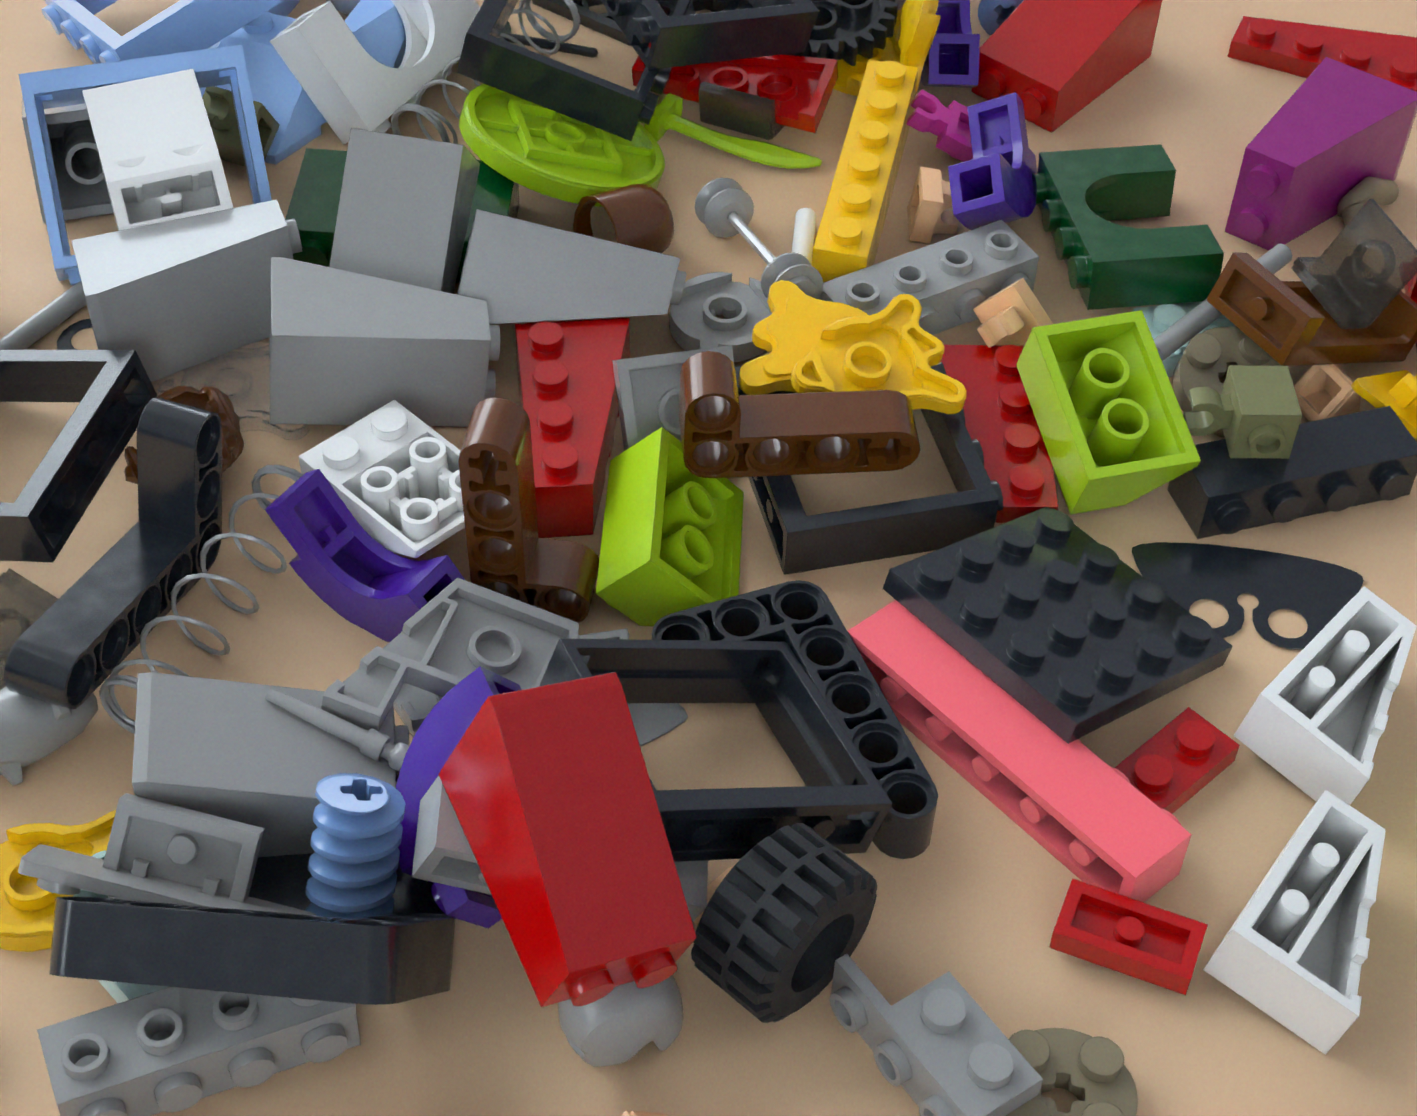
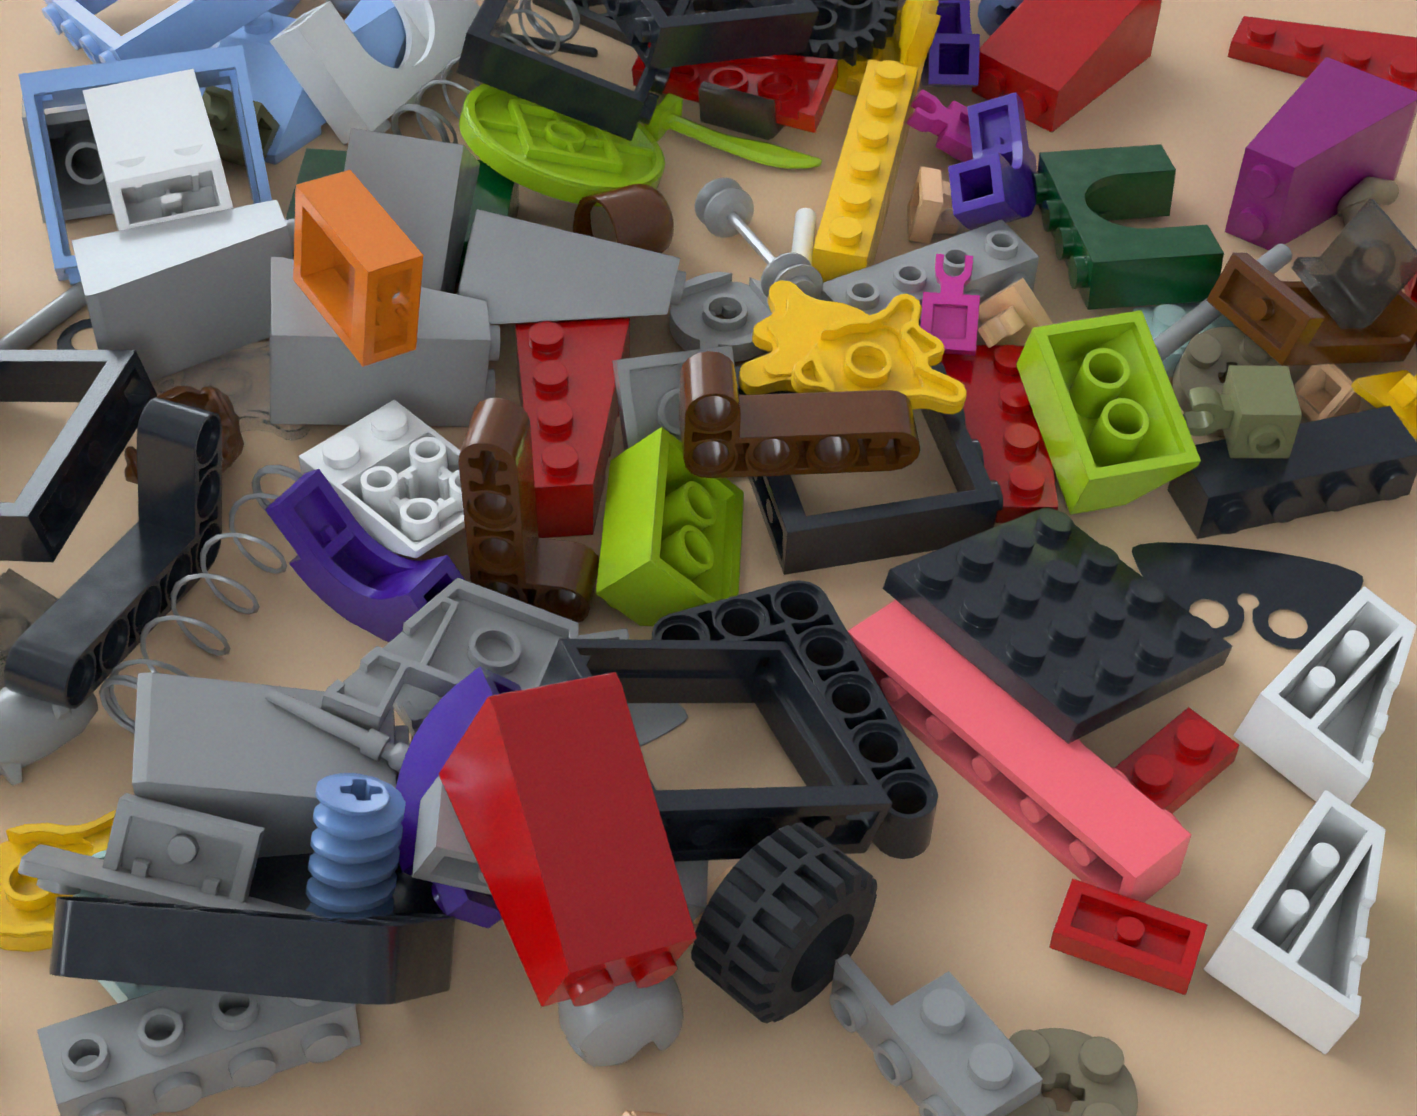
(352, 265): none -> orange window
(951, 313): none -> dark pink plate

